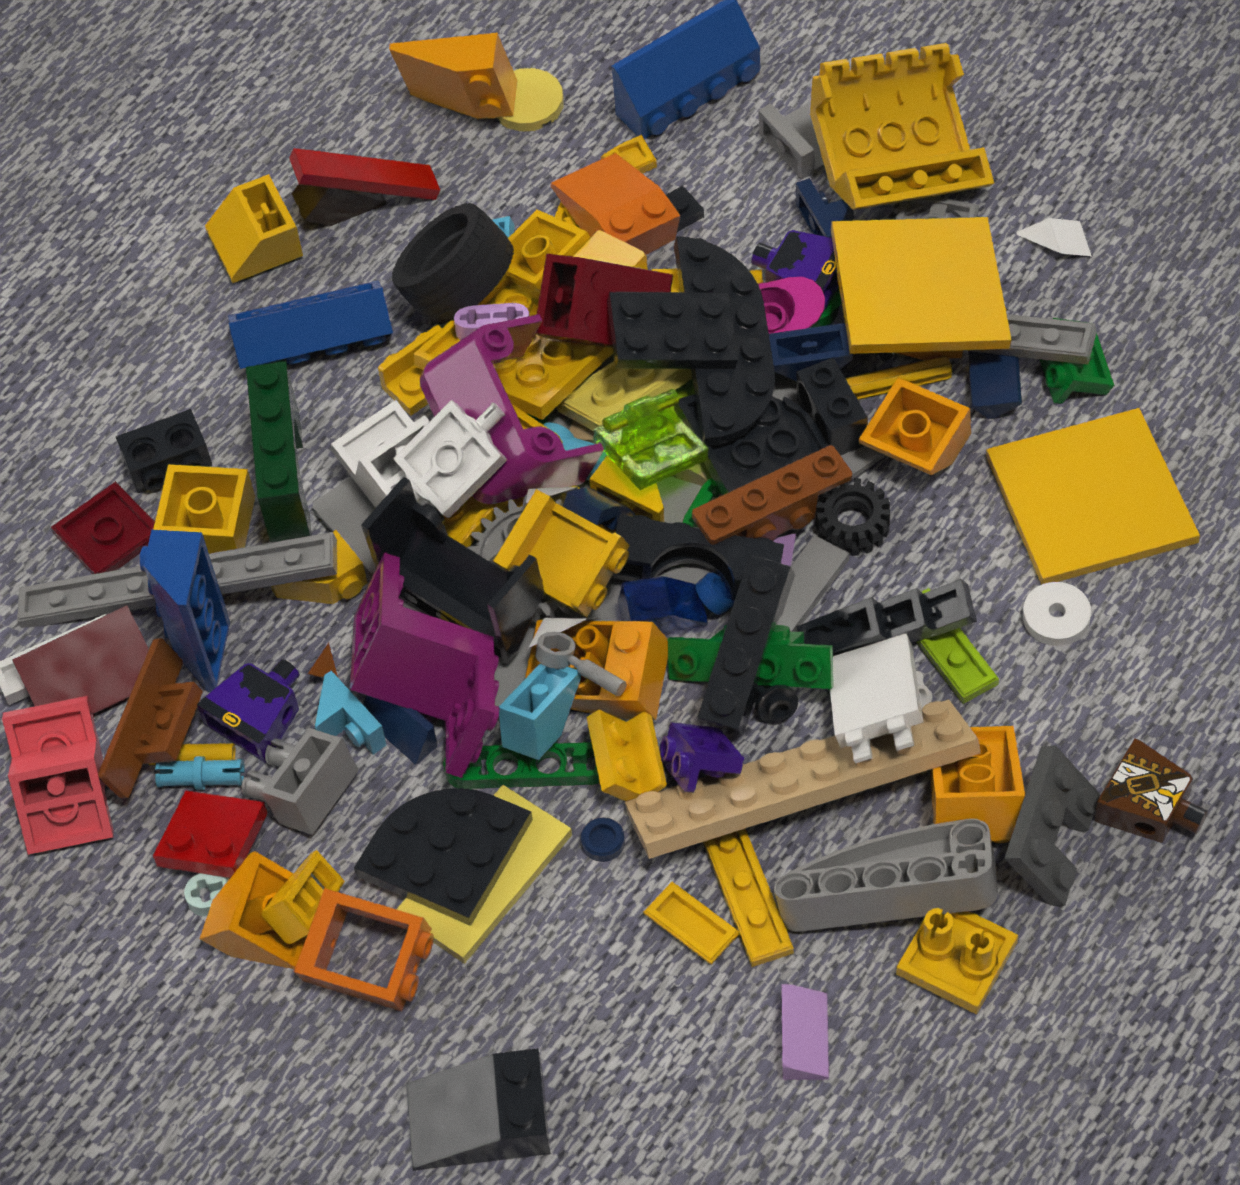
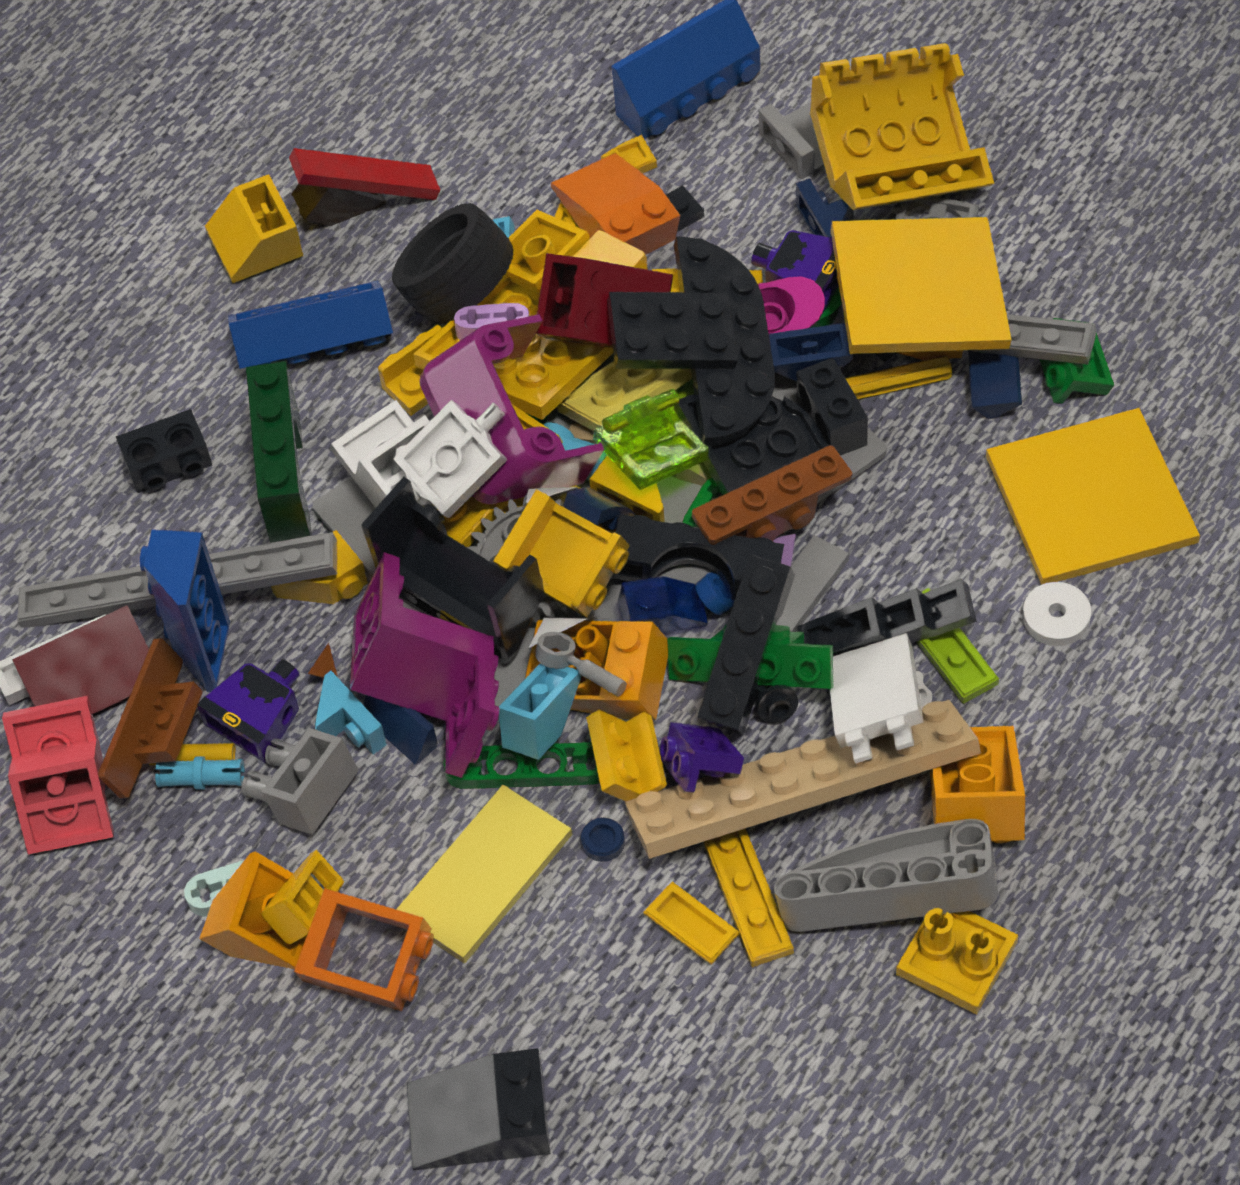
(105, 530): dark red tile -> none
(208, 502): yellow brick -> none
(210, 834): red plate -> none
(445, 849): black plate -> none
(459, 74): light orange slope -> none
(536, 100): light yellow tile -> none
(804, 1034): lavender slope -> none
(857, 497): black tyre -> none
(918, 428): light orange slope -> none
(1053, 795): dark grey plate -> none
(1058, 235): white sticker -> none
(1148, 796): torso -> none

